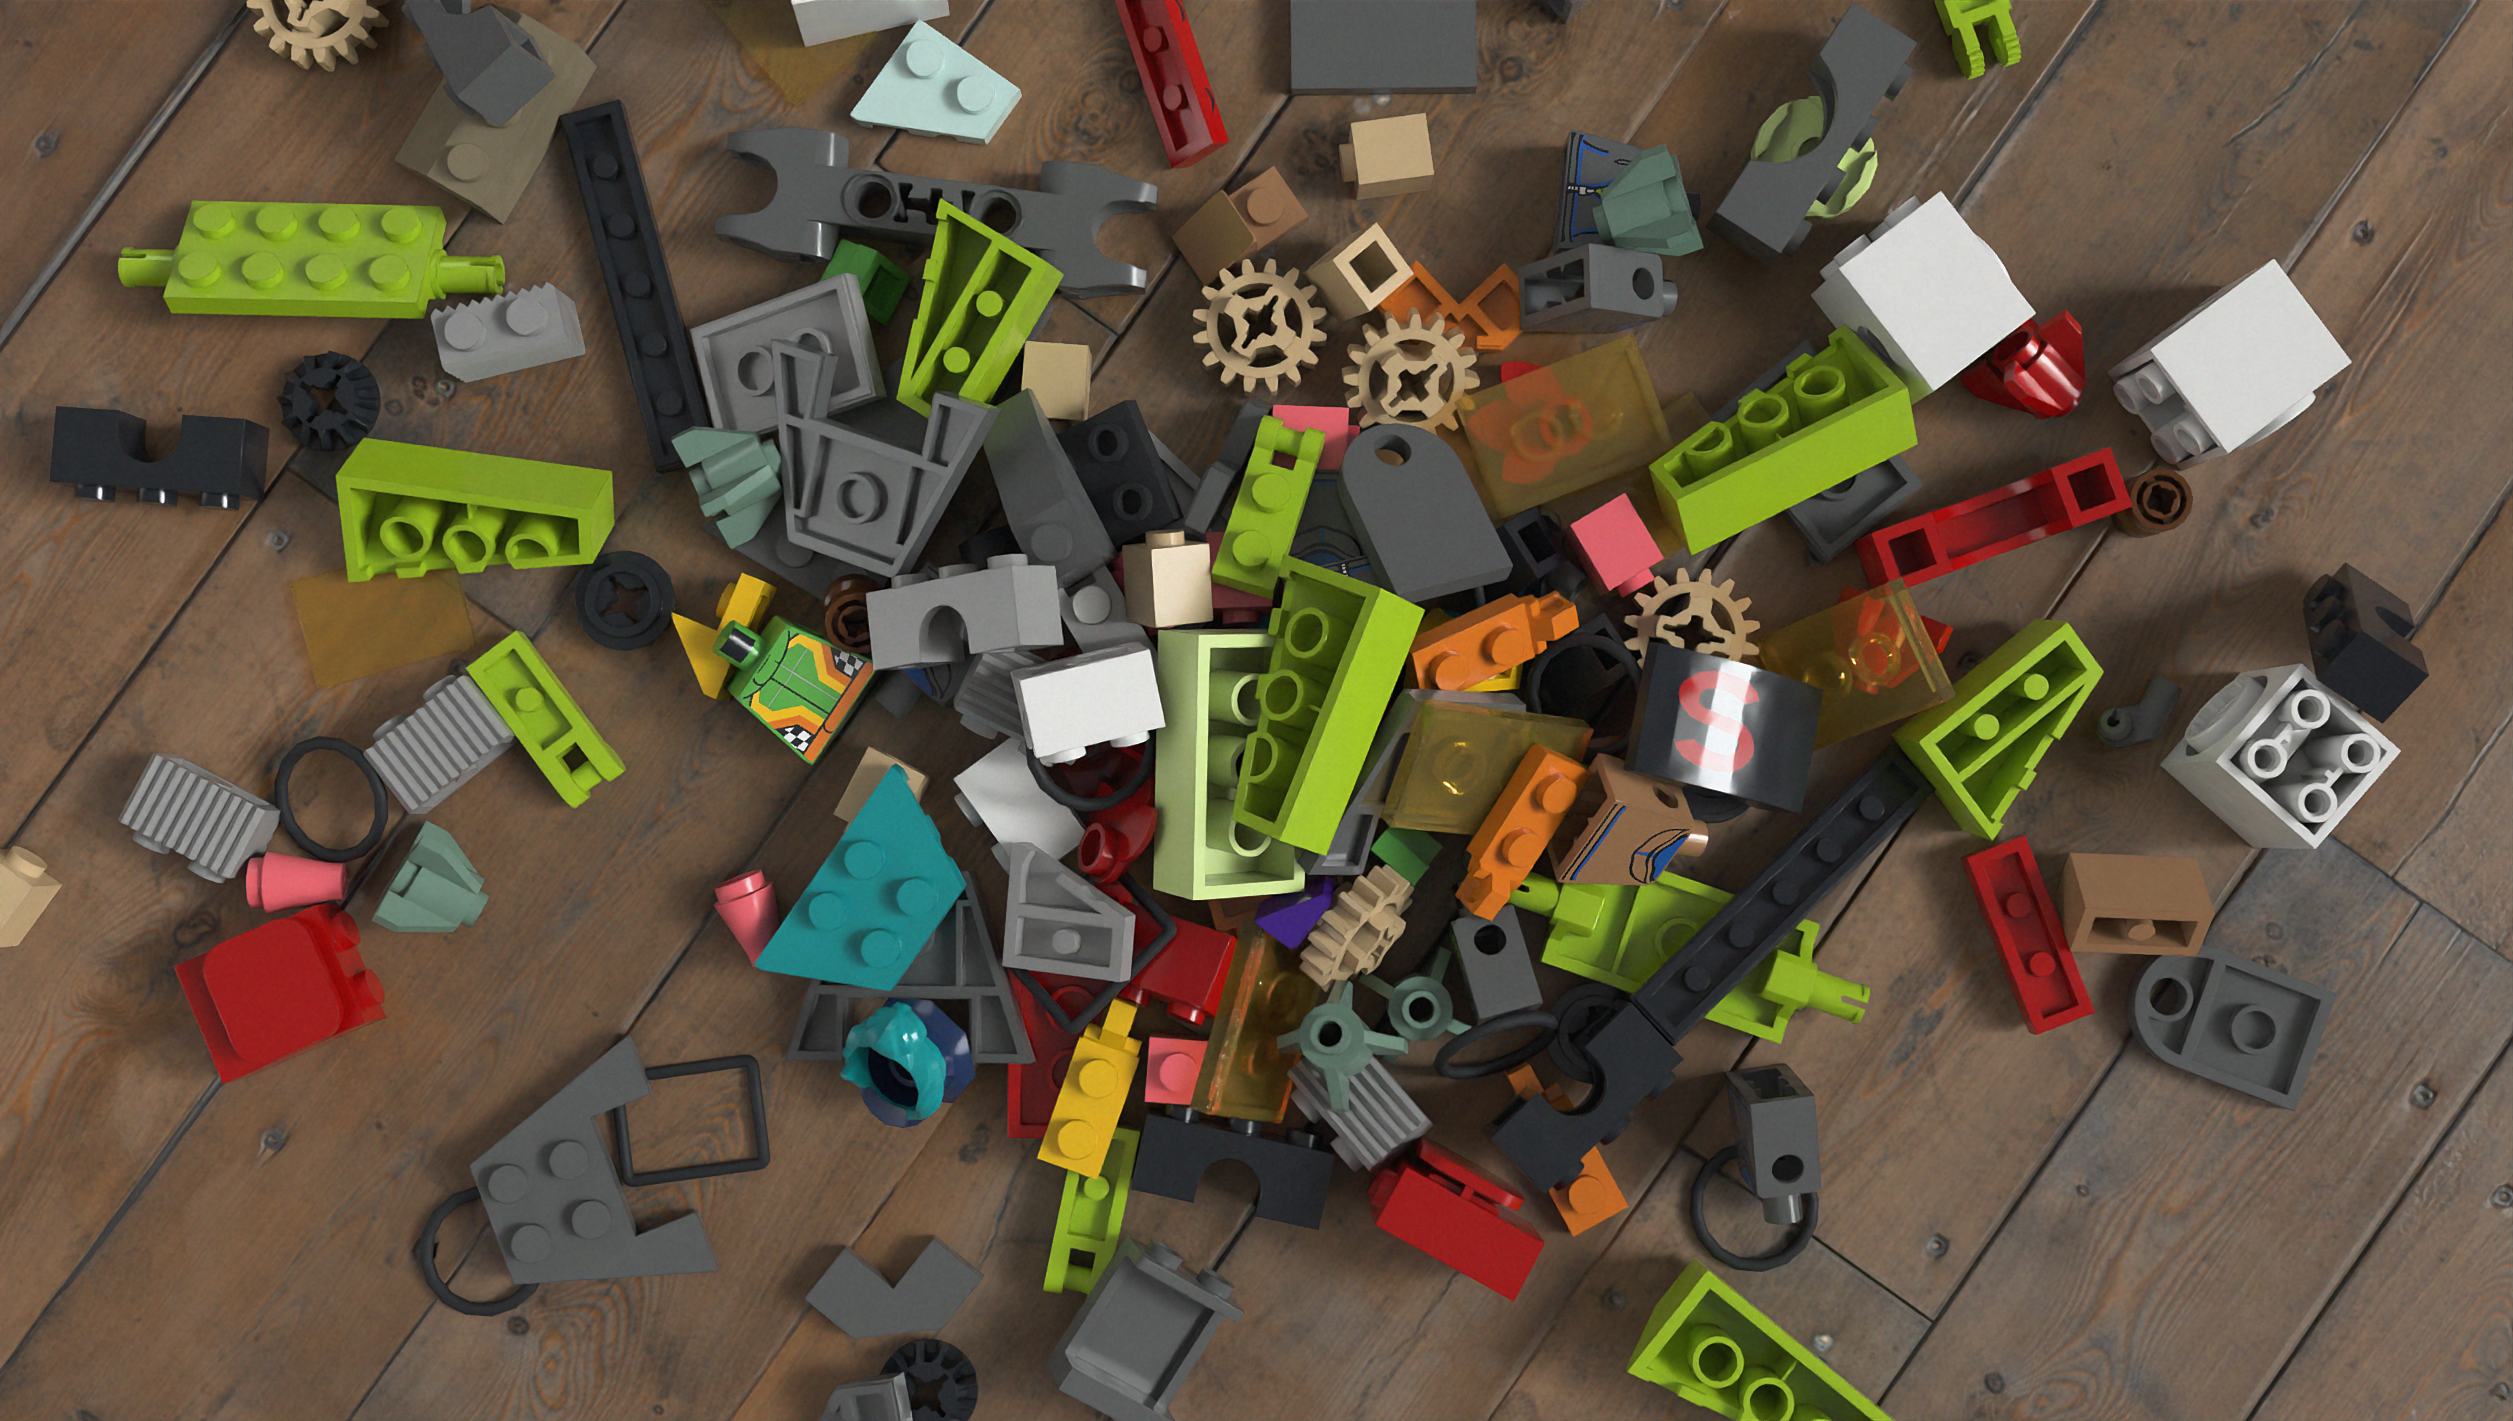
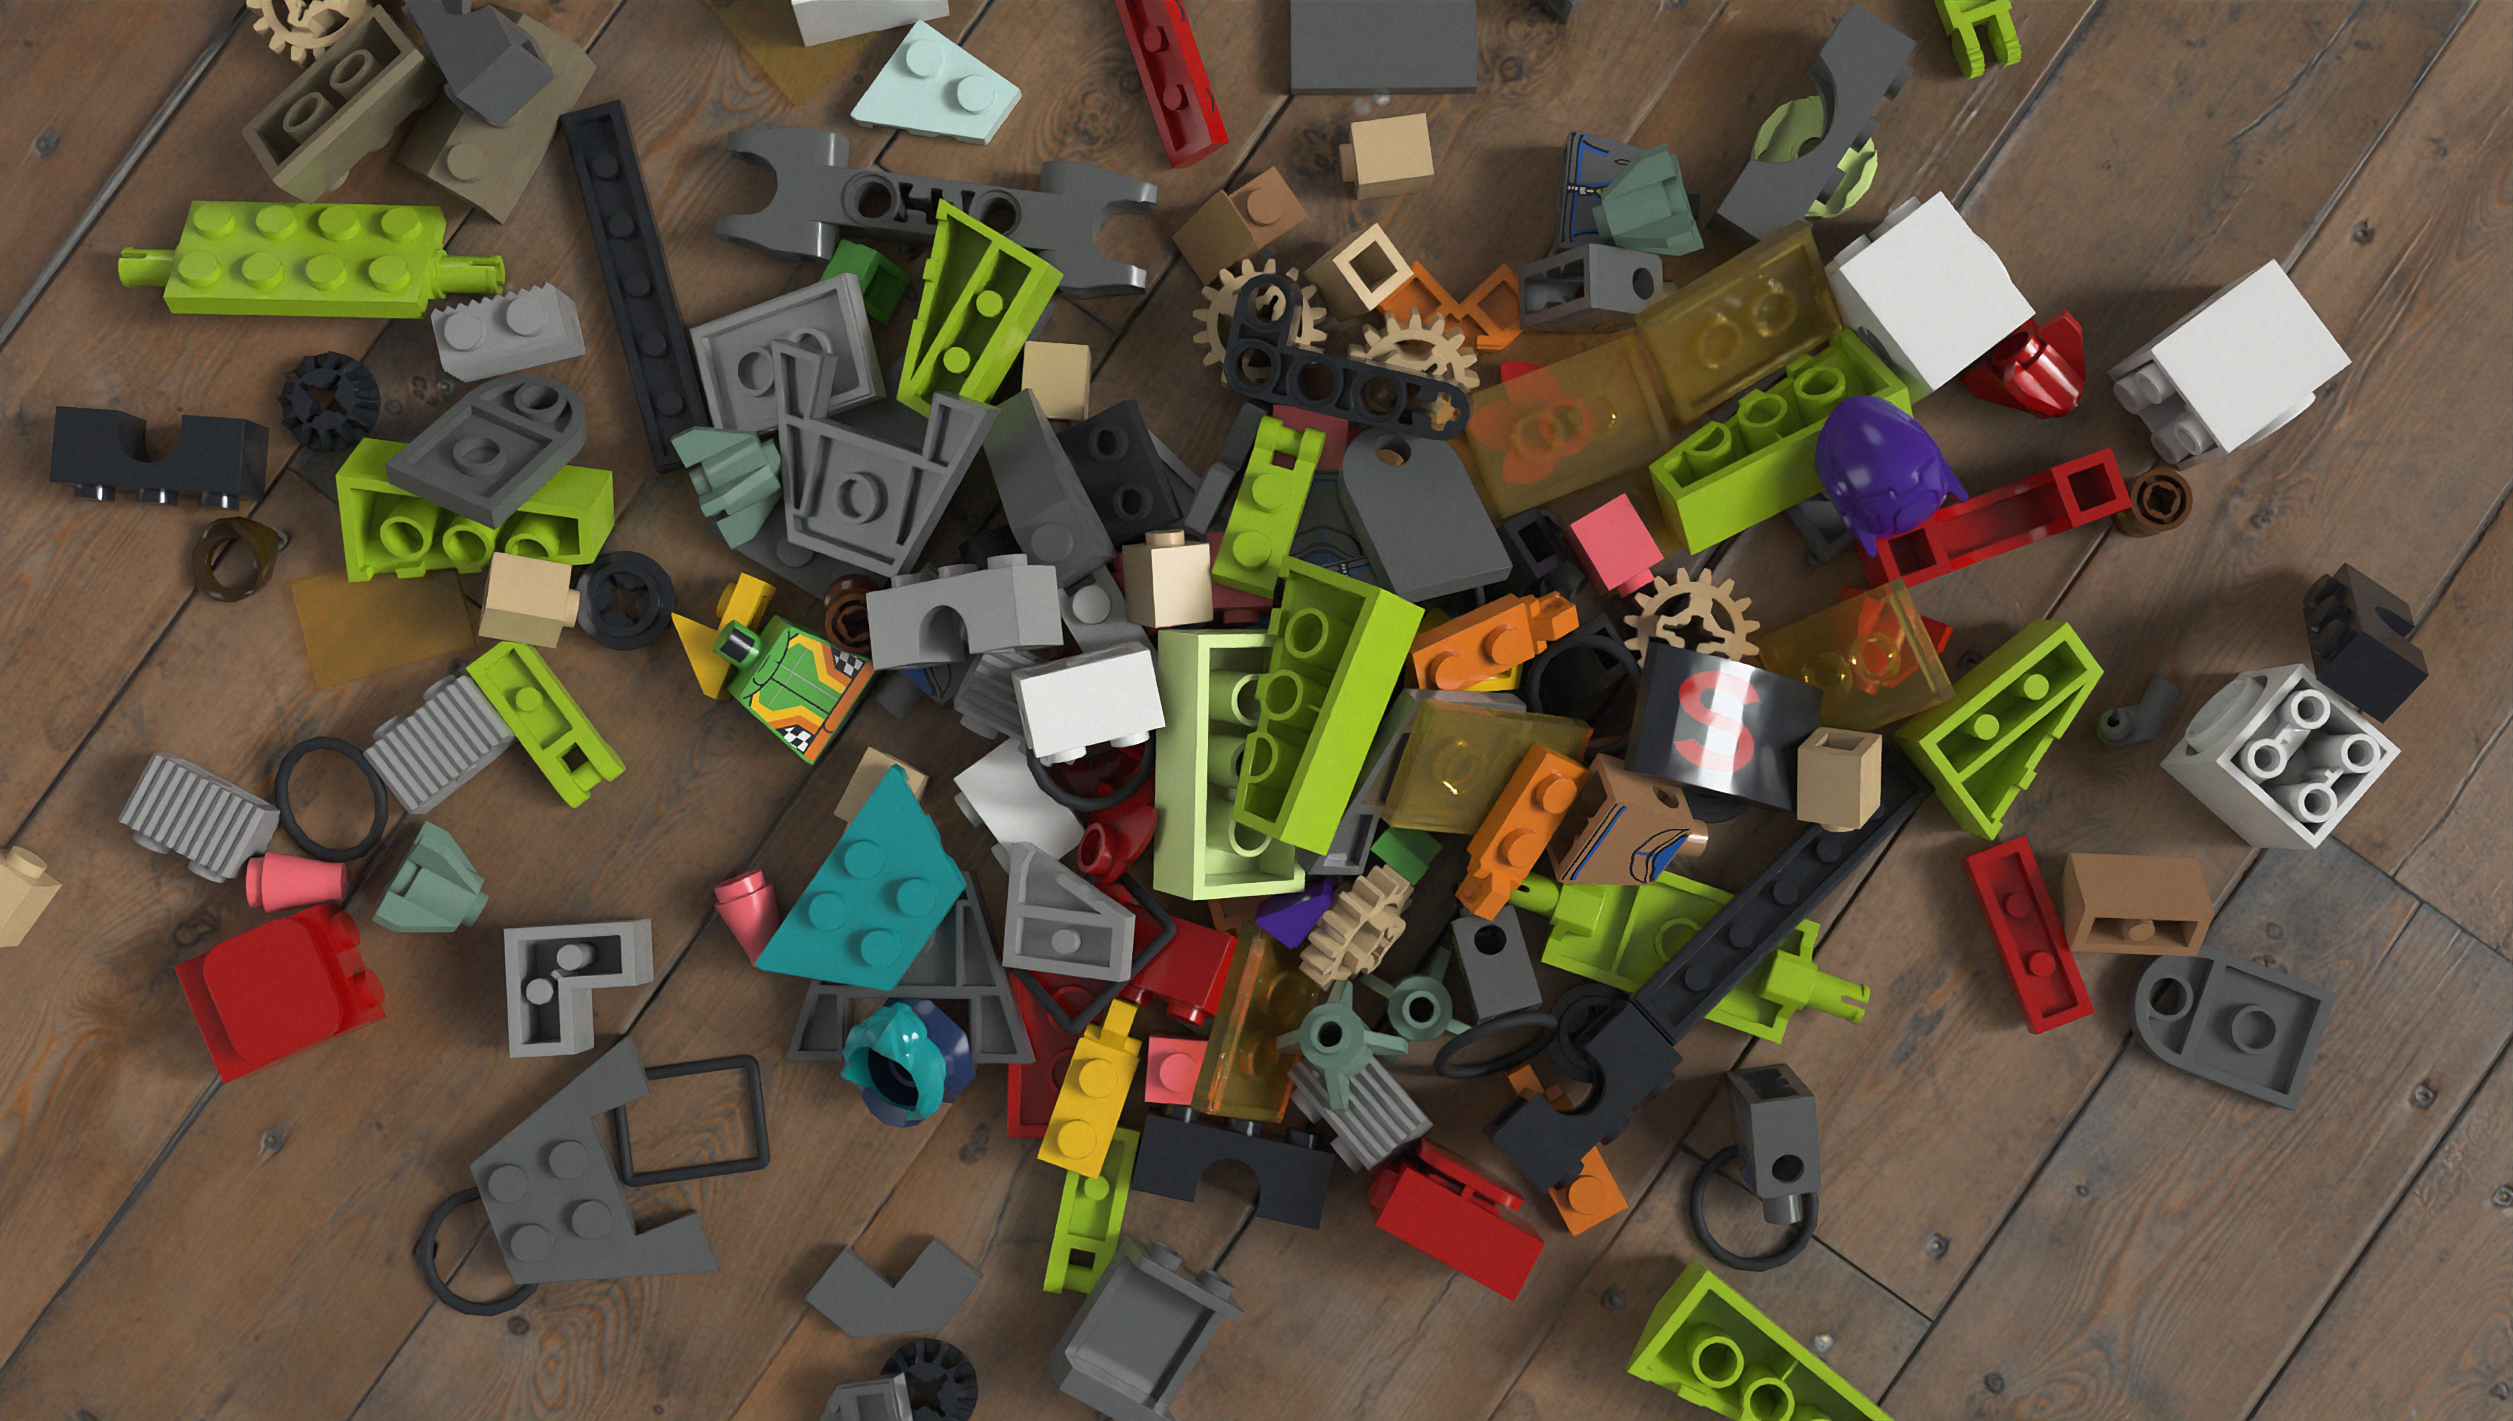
(259, 538): none -> dark brown piece
(343, 107): none -> dark tan slope
(492, 448): none -> dark grey tile
(527, 600): none -> tan brick
(554, 975): none -> light grey brick
(1350, 372): none -> black beam
(1740, 321): none -> clear yellow tile
(1839, 778): none -> tan brick
(1881, 470): none -> dark purple helmet

